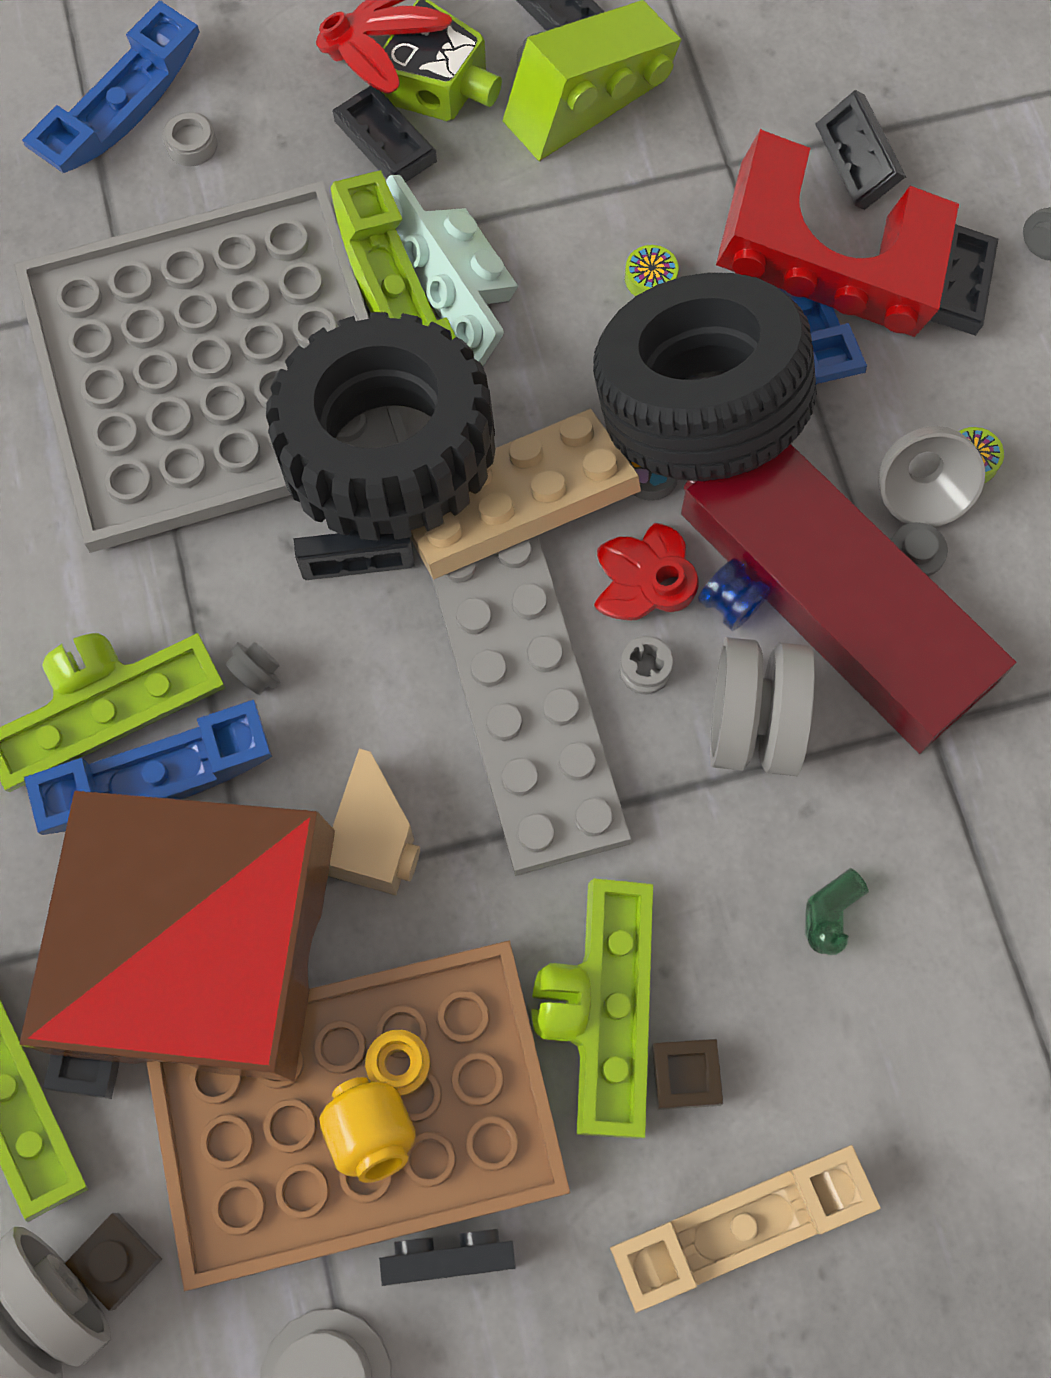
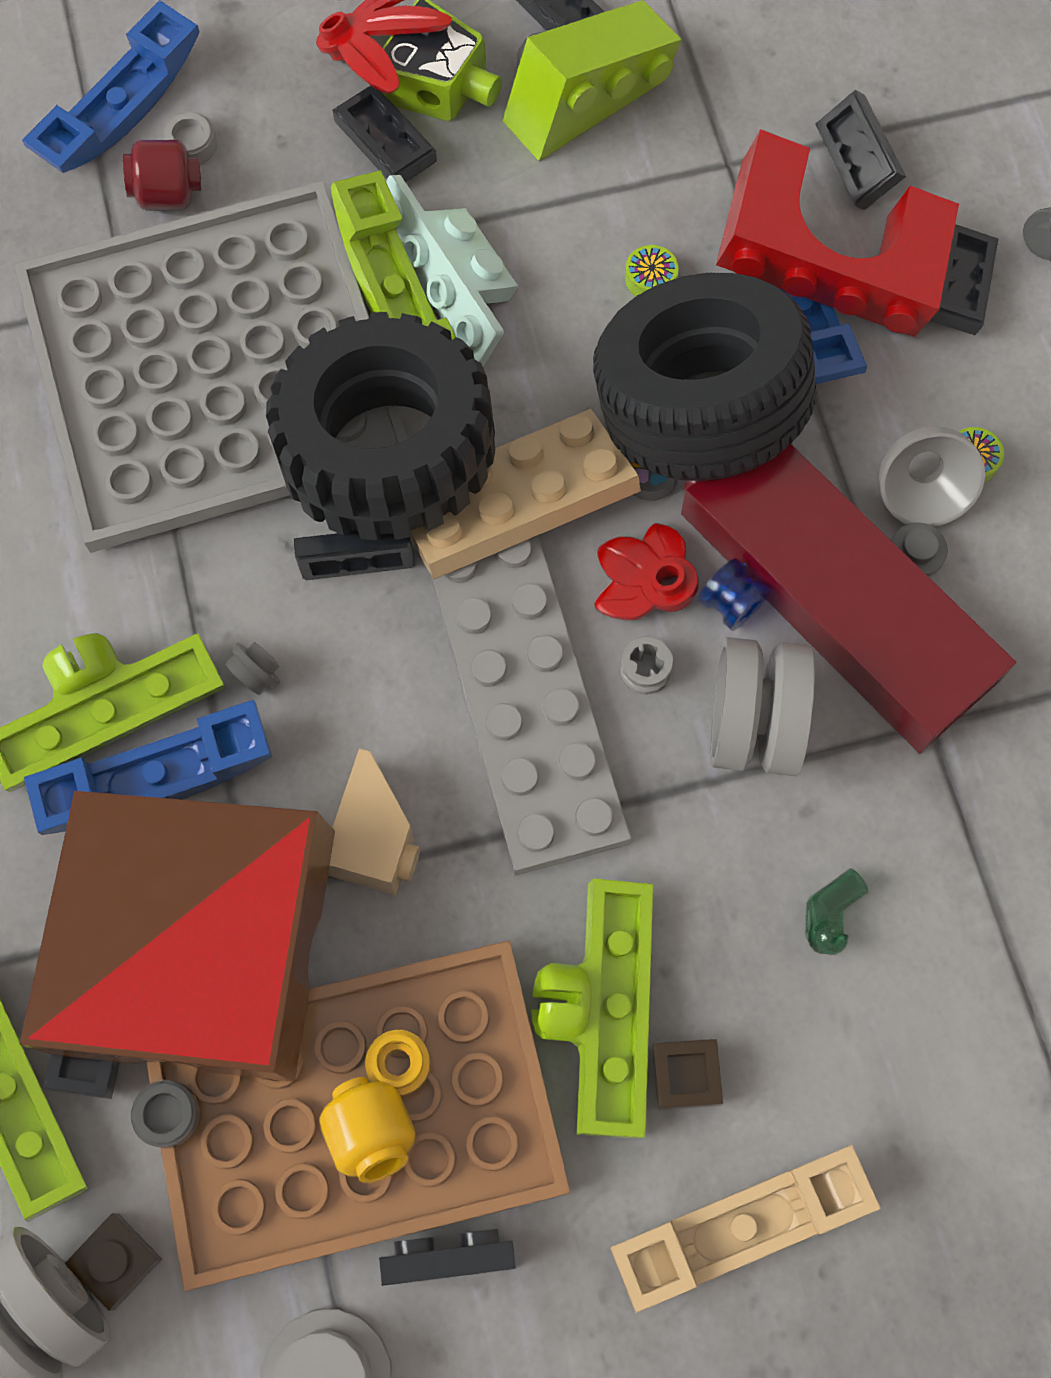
(161, 175): none -> dark red head
(165, 1114): none -> dark grey tile

